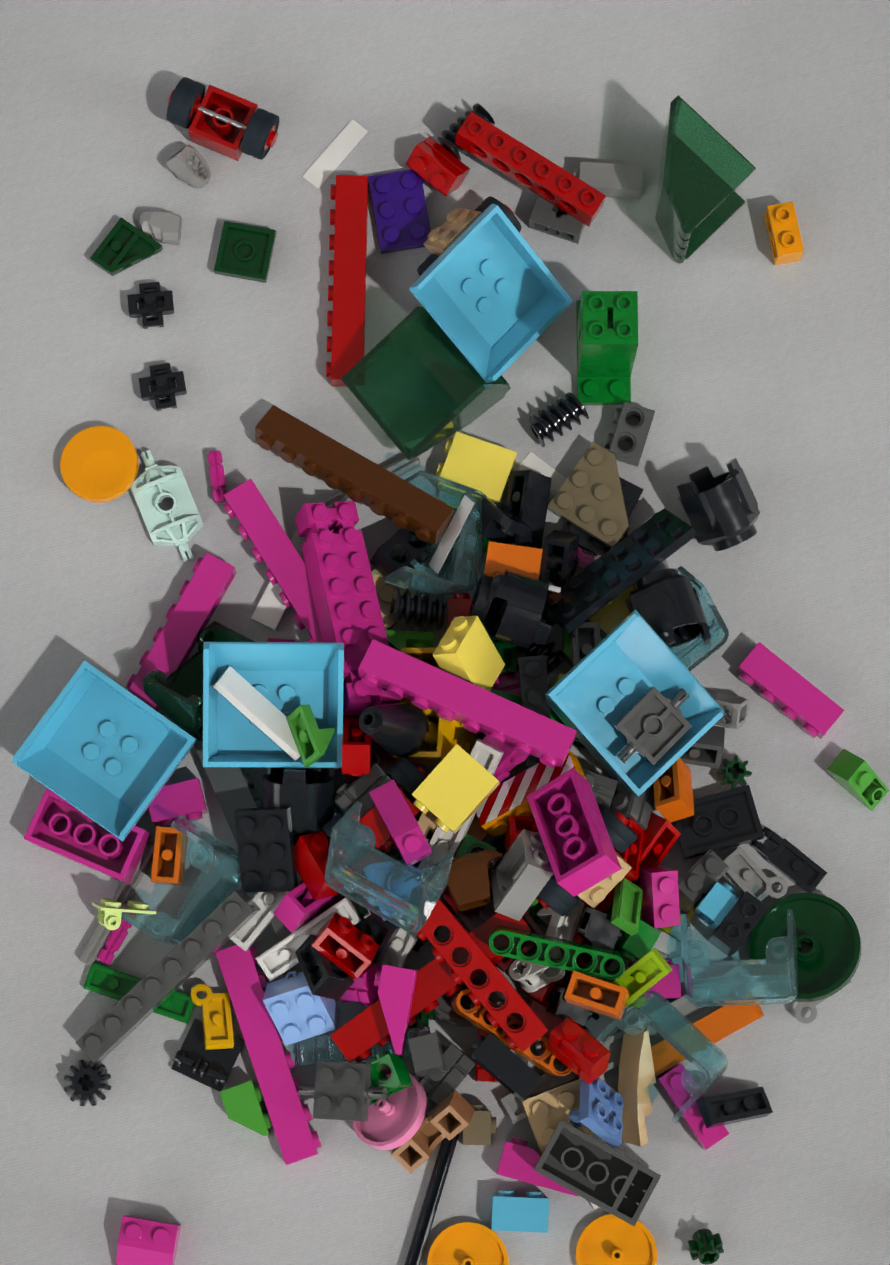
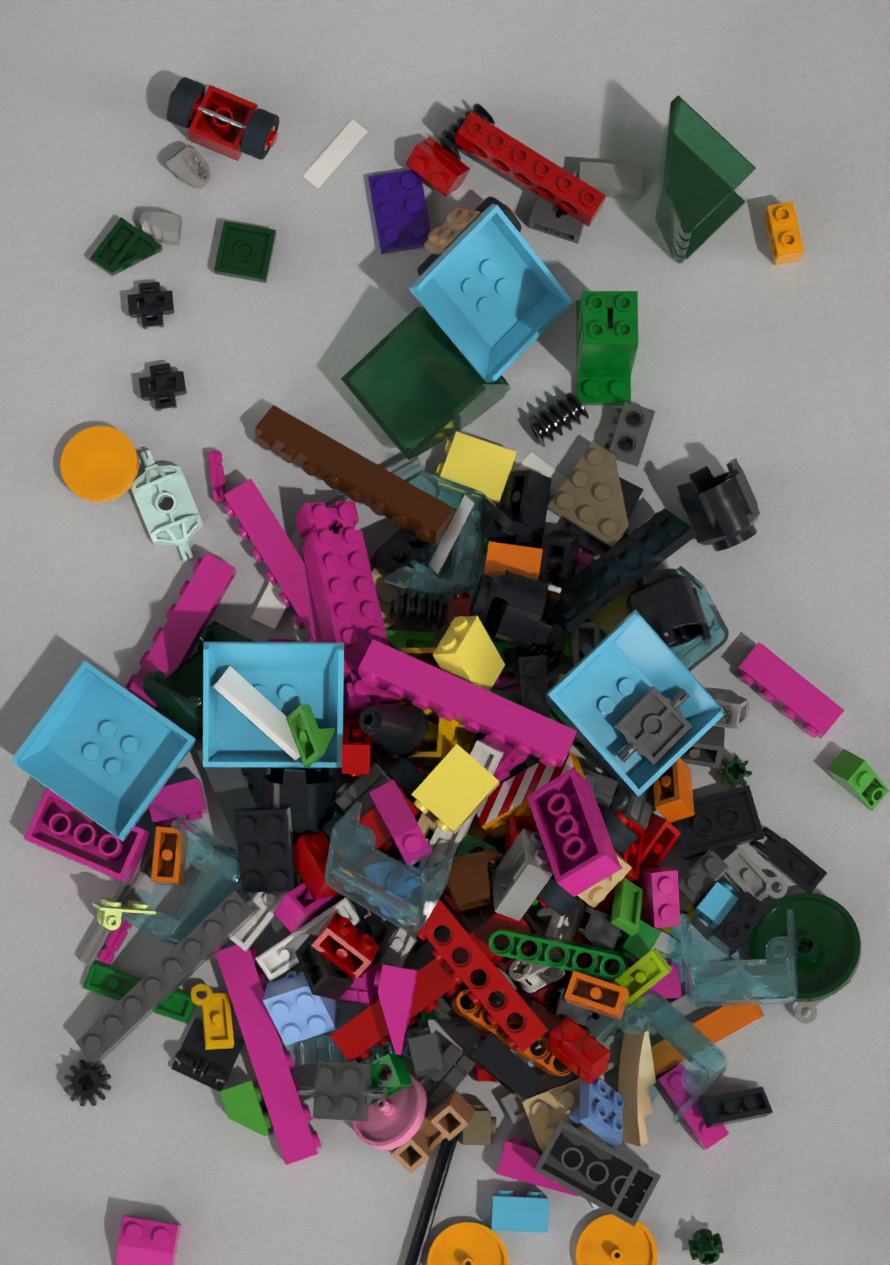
(348, 275): red brick -> none

